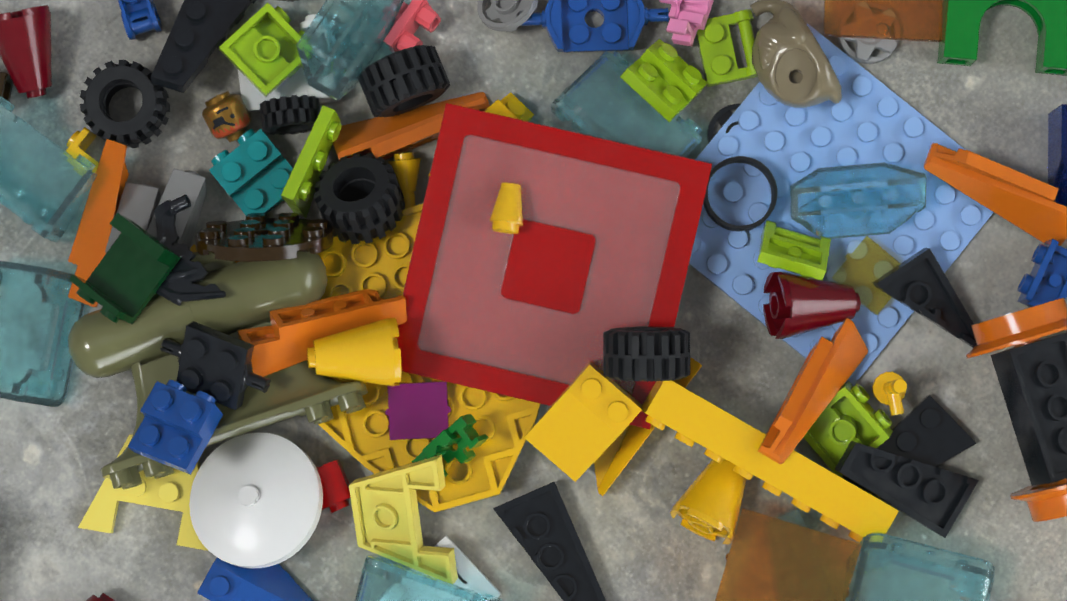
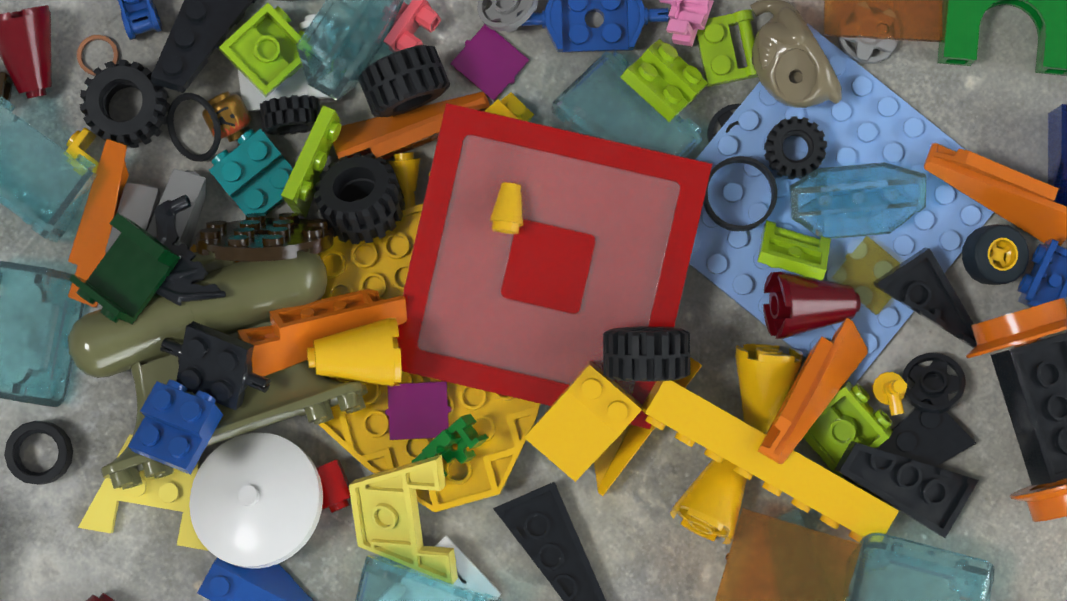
(13, 459): none -> black tyre
(91, 38): none -> nougat piece
(217, 129): none -> black tyre
(489, 62): none -> magenta piece
(764, 381): none -> yellow cone
(800, 128): none -> black tyre
(934, 383): none -> black wheel
(1007, 258): none -> black wheel

